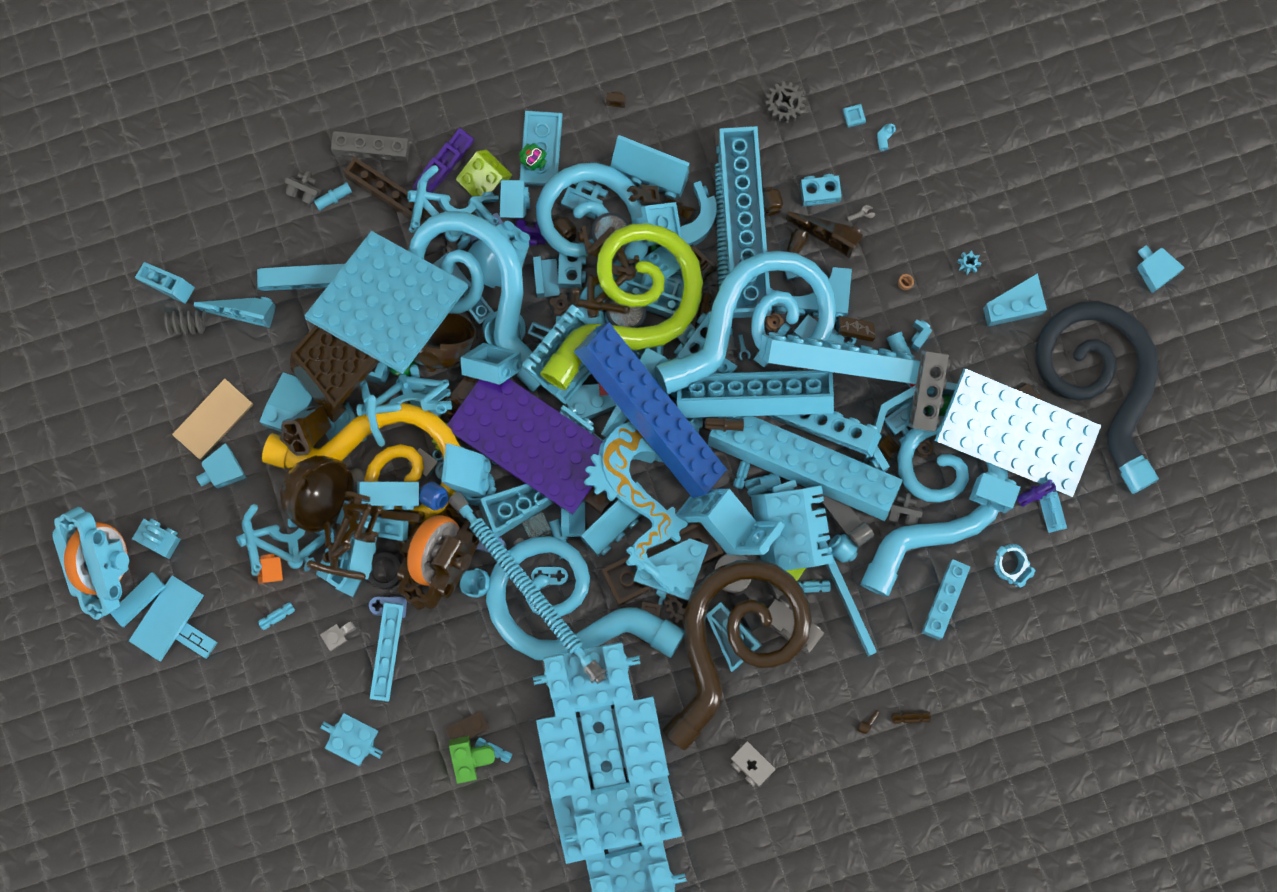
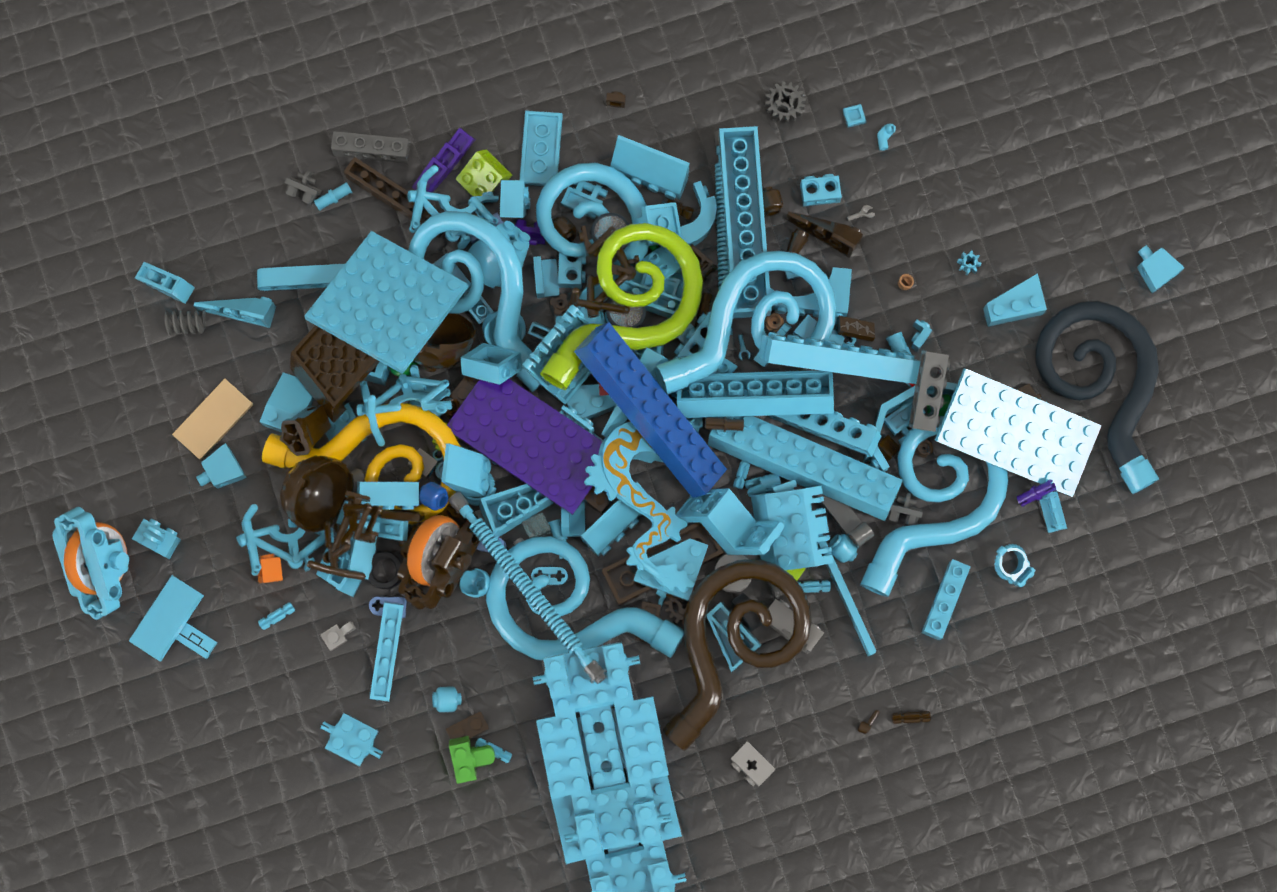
(138, 599): medium azure tile -> none
(446, 699): none -> medium azure head
(533, 156): green head -> none
(645, 193): dark brown plate -> none
(999, 492): medium azure piece -> none

